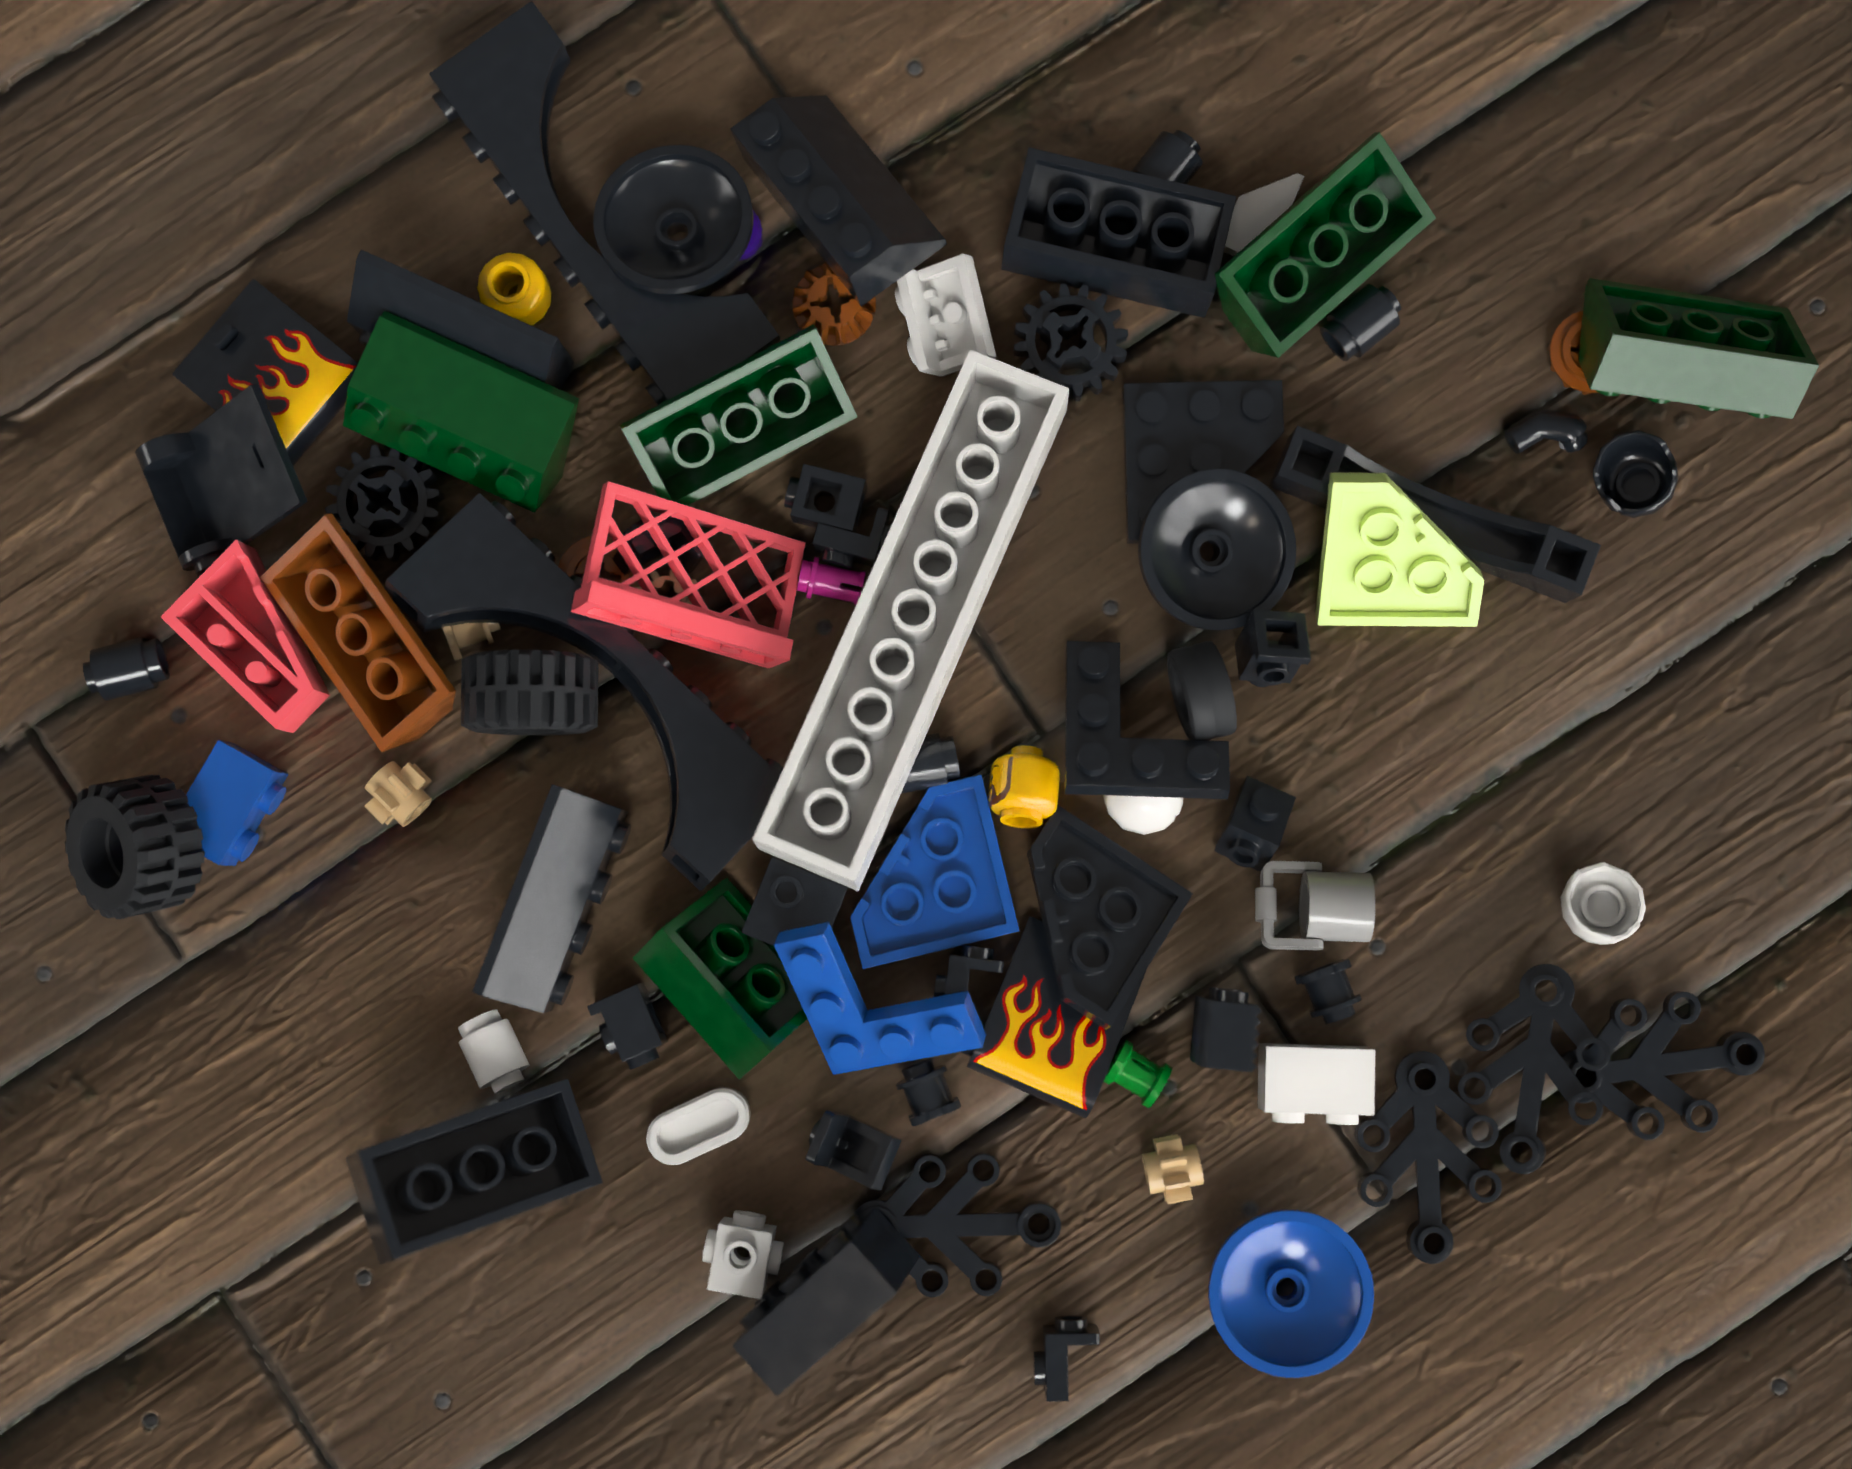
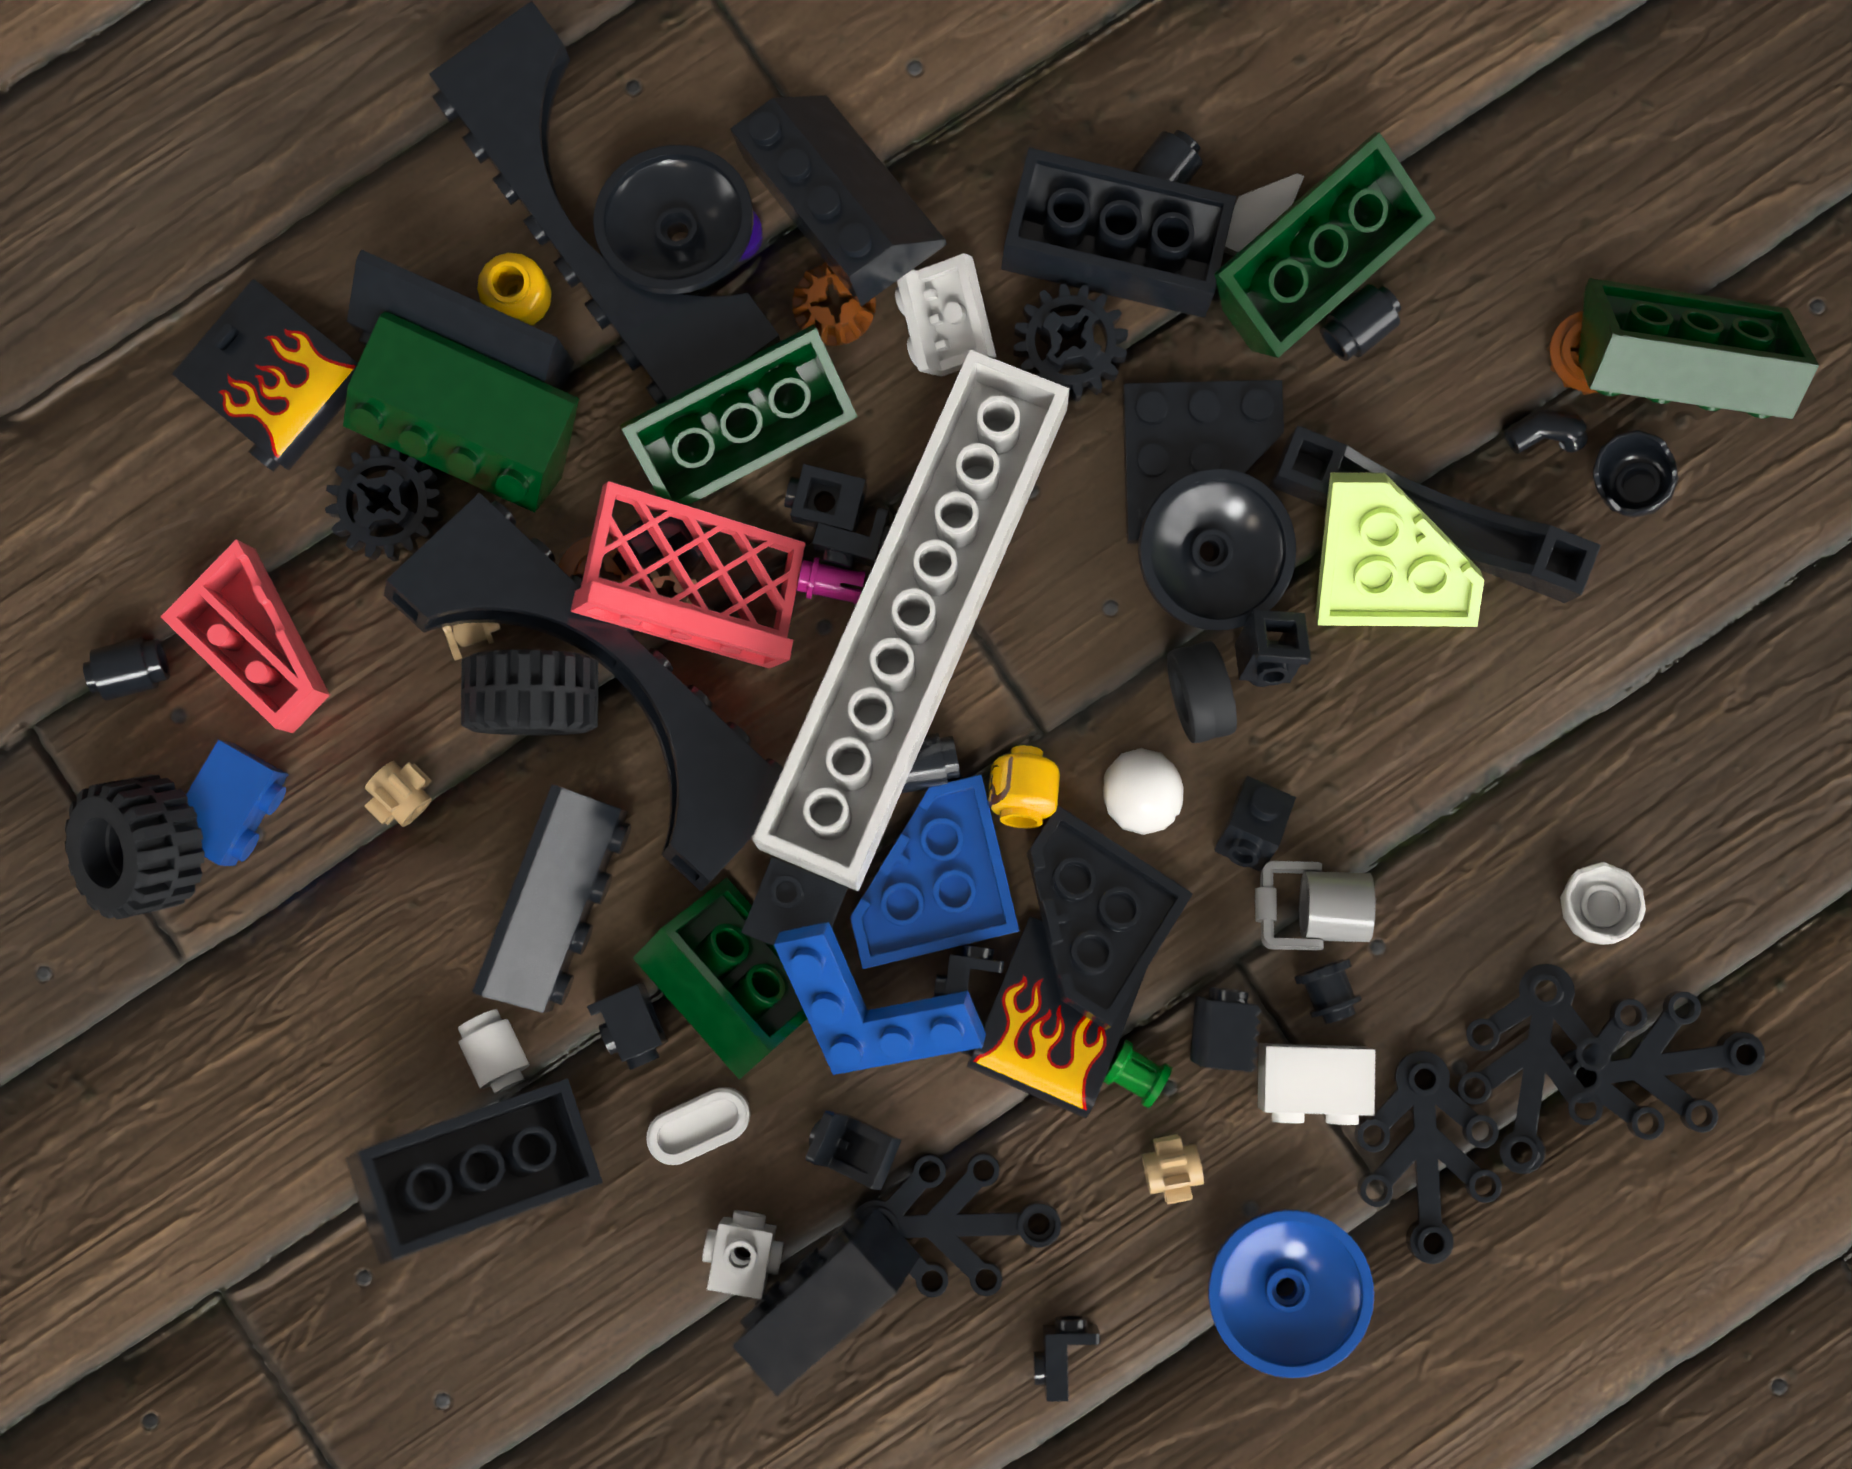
(221, 480): black door -> none
(359, 636): dark orange slope -> none
(927, 1092): black brick -> none
(1116, 766): black plate -> none

